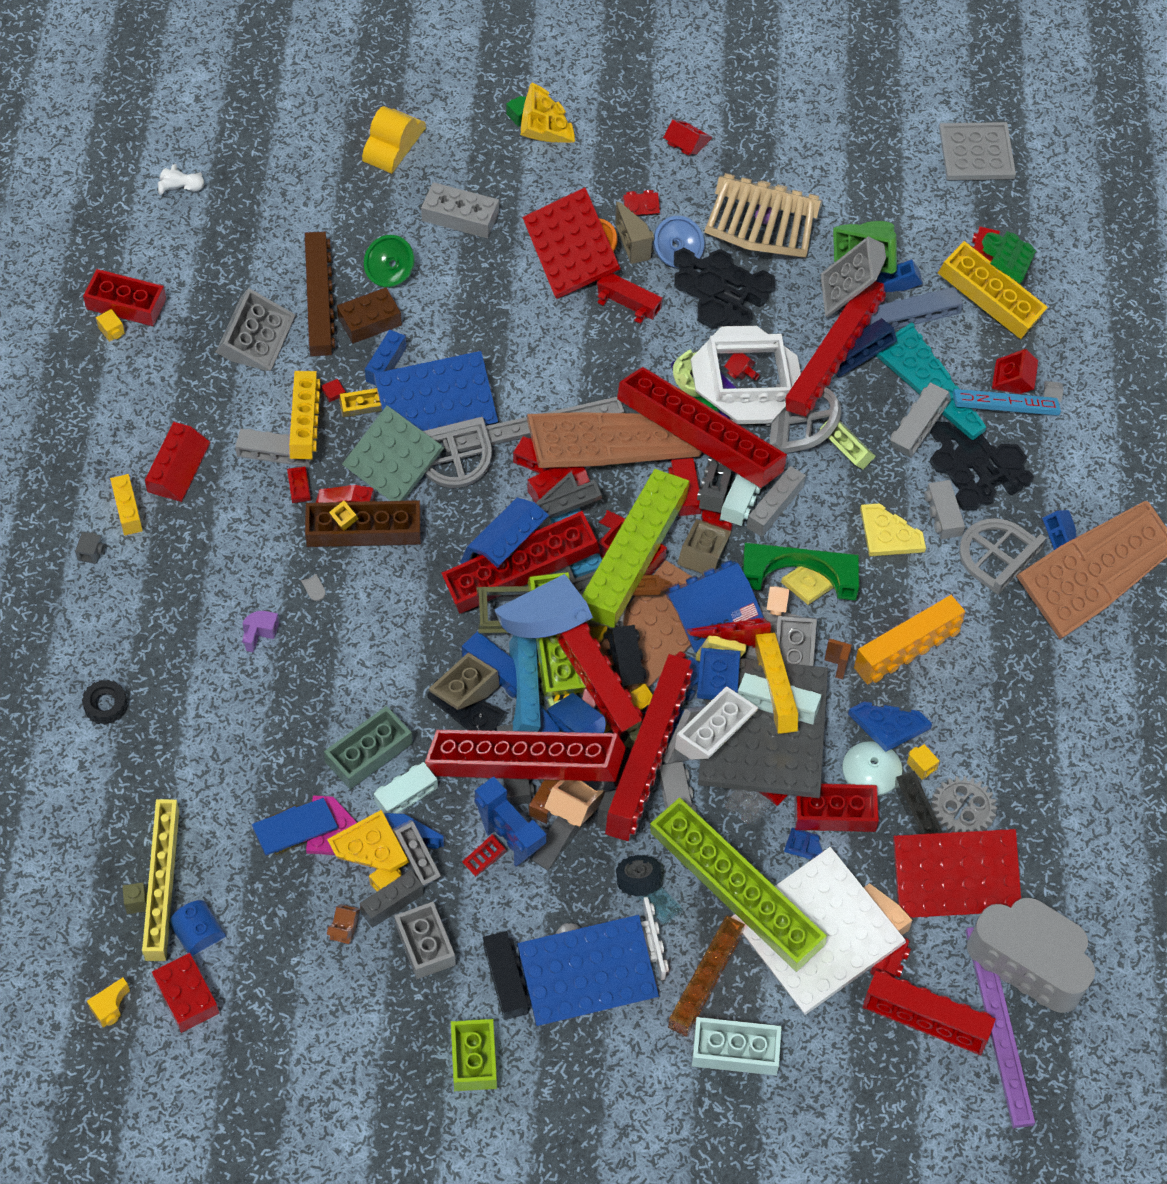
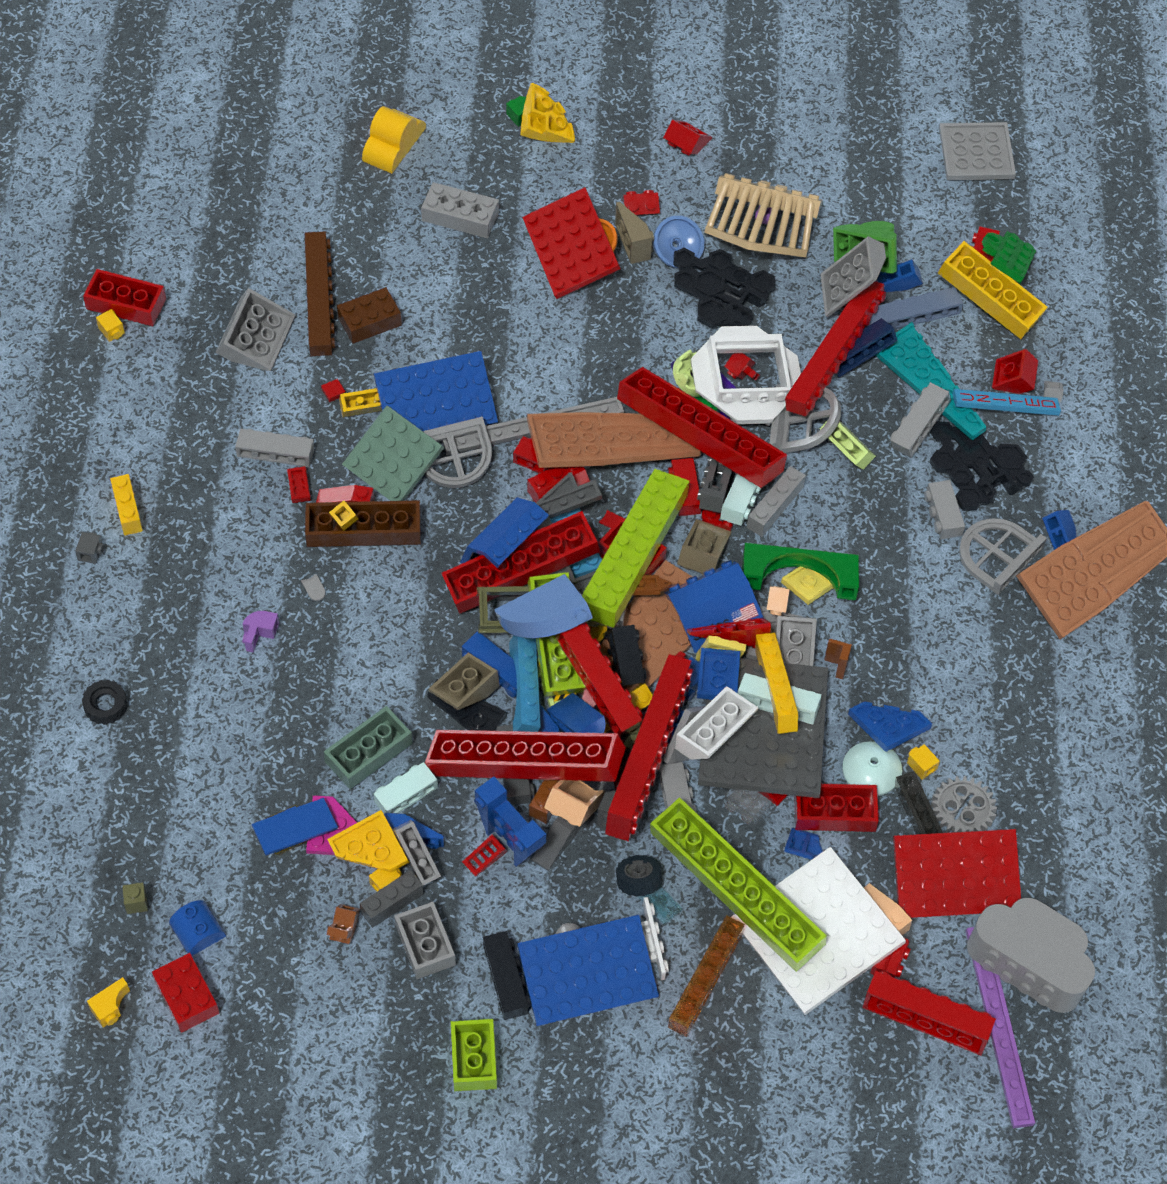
(160, 880): light yellow brick -> none
(175, 179): white animal -> none
(176, 462): red slope -> none
(303, 415): yellow brick -> none
(380, 257): green dish -> none
(386, 355): blue brick -> none
(629, 295): red brick -> none
(736, 1046): light aqua brick -> none
(889, 533): light yellow plate -> none
(909, 640): light orange brick -> none

